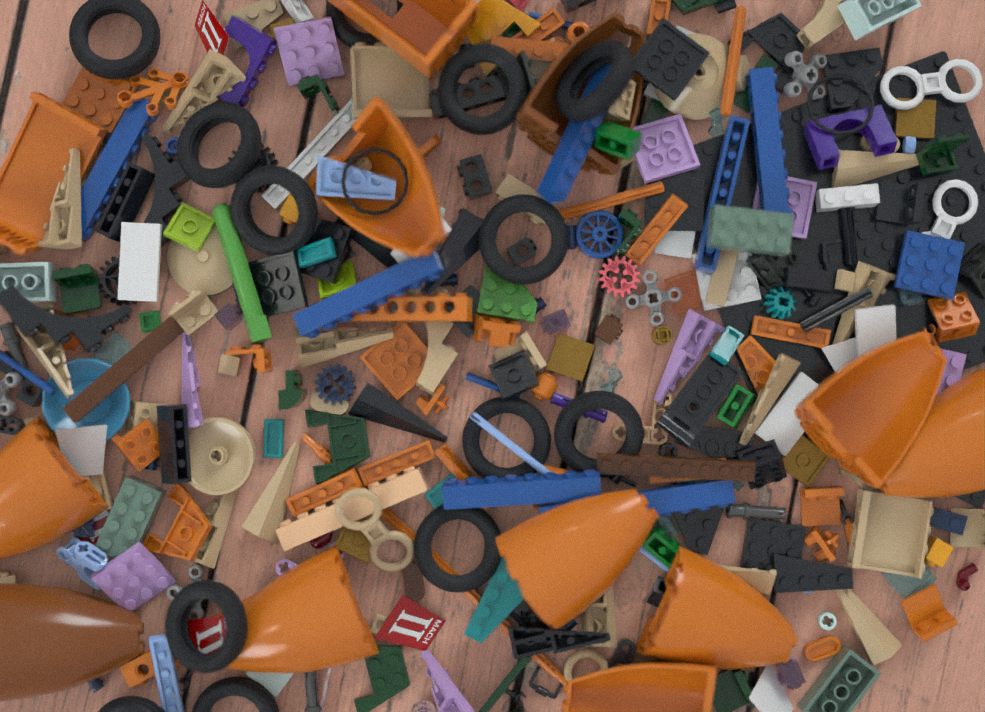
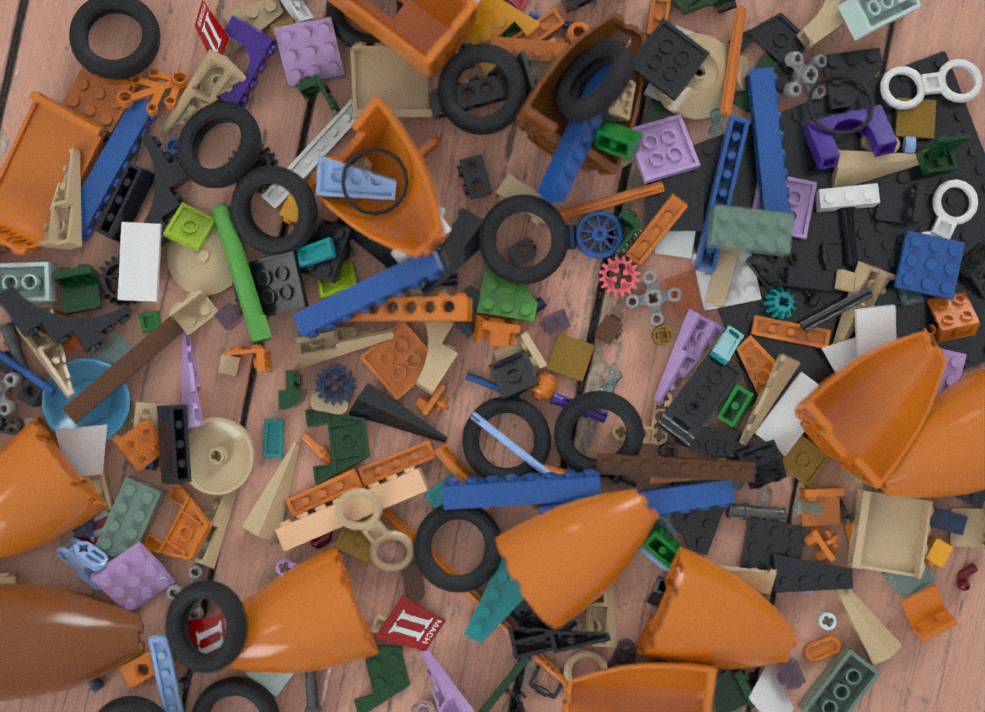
(814, 508): none -> clear light blue piece

